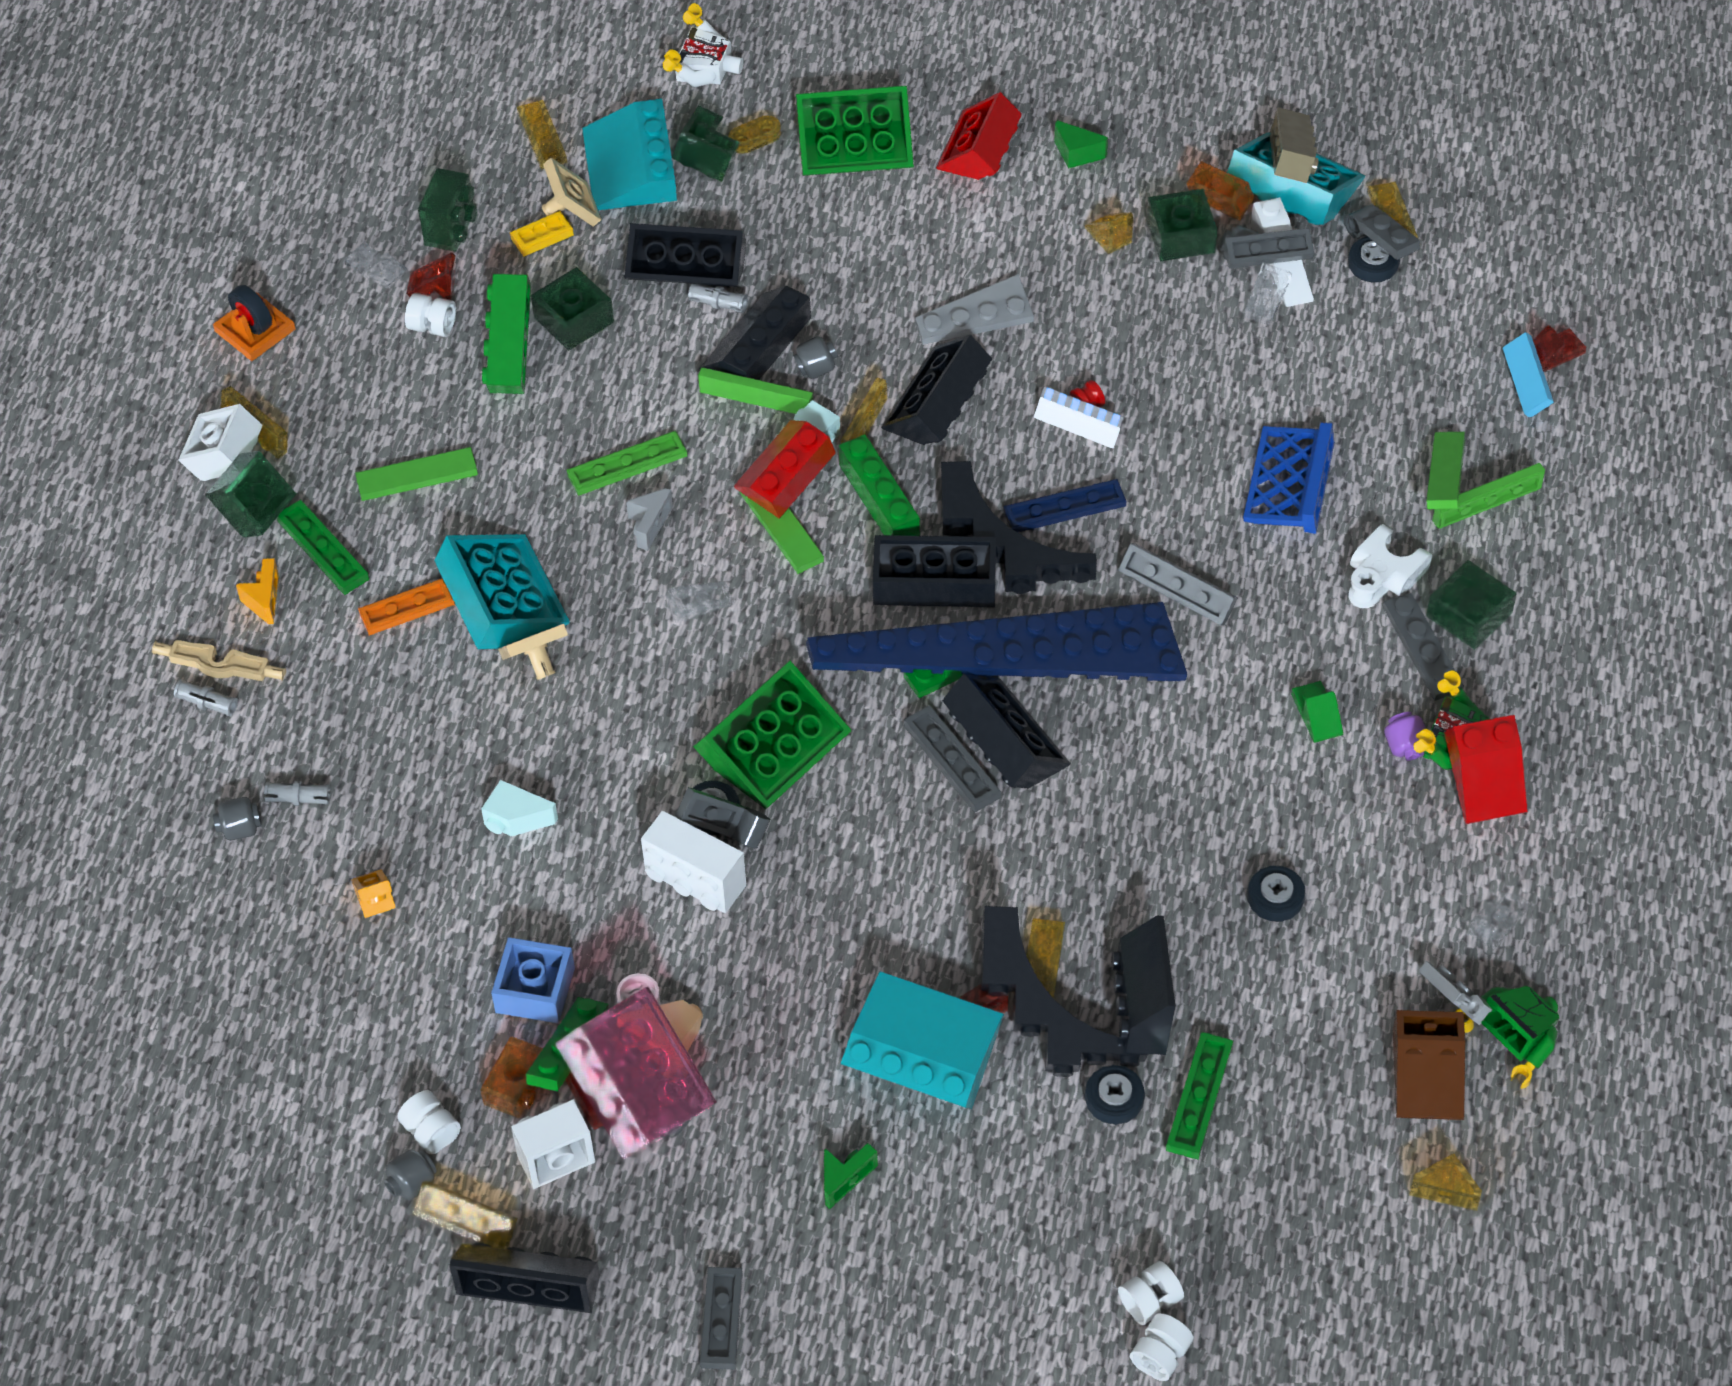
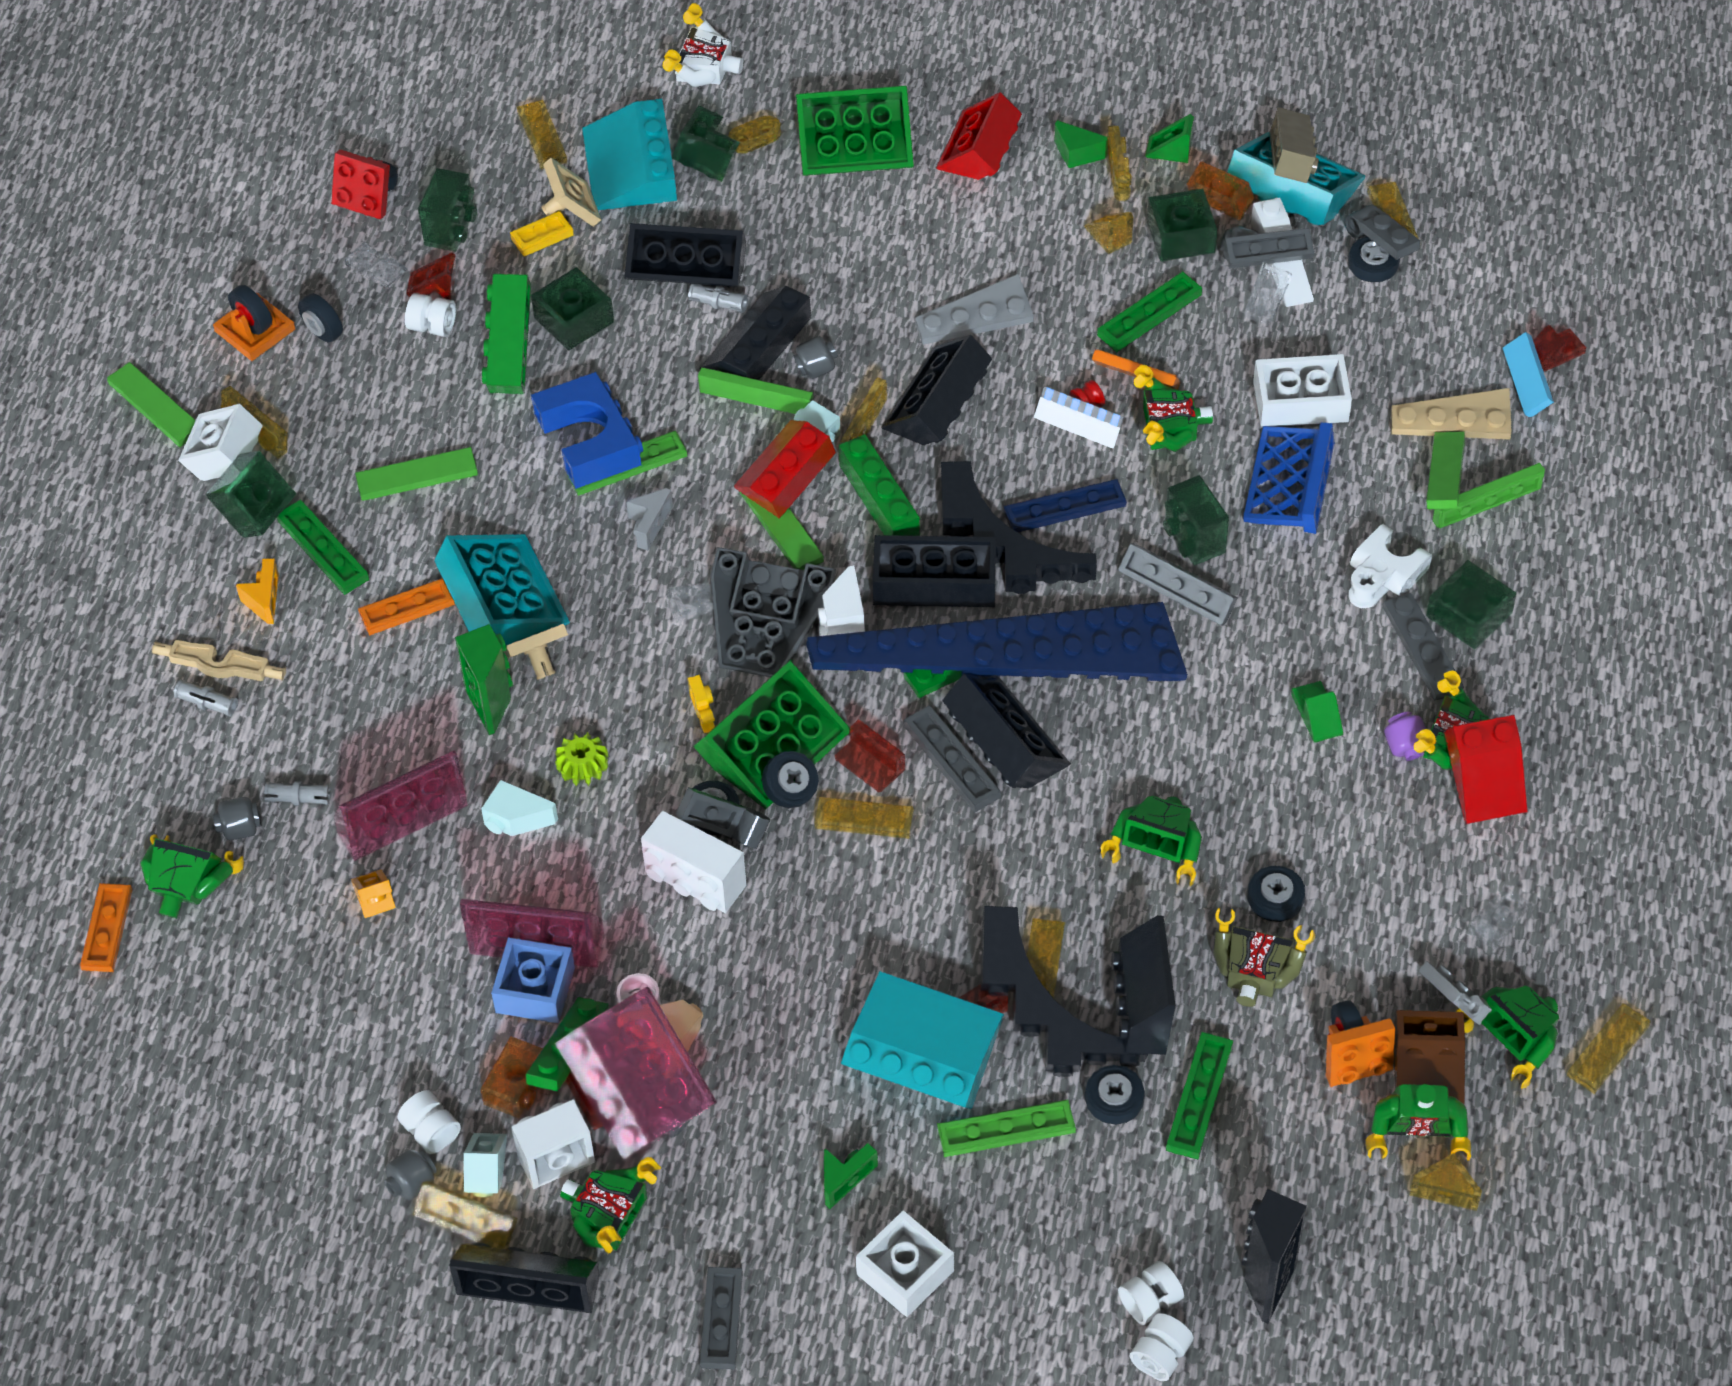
(106, 927): none -> orange tile
(152, 403): none -> bright green tile
(184, 873): none -> green torso
(320, 317): none -> black wheel
(362, 183): none -> red plate
(401, 806): none -> clear pink slope
(484, 1163): none -> light aqua slope
(485, 674): none -> green slope
(492, 923): none -> clear pink slope
(581, 759): none -> lime gear
(589, 401): none -> blue arch
(608, 1203): none -> torso
(701, 698): none -> yellow plate
(763, 610): none -> dark grey wedge
(781, 787): none -> black wheel
(842, 606): none -> white slope
(864, 817): none -> clear yellow plate
(871, 757): none -> clear red panel
(905, 1263): none -> white brick
(1006, 1128): none -> bright green tile
(1118, 164): none -> clear yellow plate
(1128, 367): none -> orange tile
(1149, 311): none -> green plate
(1158, 829): none -> green torso
(1169, 413): none -> torso
(1172, 142): none -> green slope
(1196, 520): none -> clear green brick
(1257, 960): none -> olive torso
(1272, 1249): none -> black slope
(1302, 390): none -> white brick
(1357, 1046): none -> orange plate
(1420, 1112): none -> green torso
(1477, 414): none -> tan wing
(1608, 1048): none -> clear yellow tile

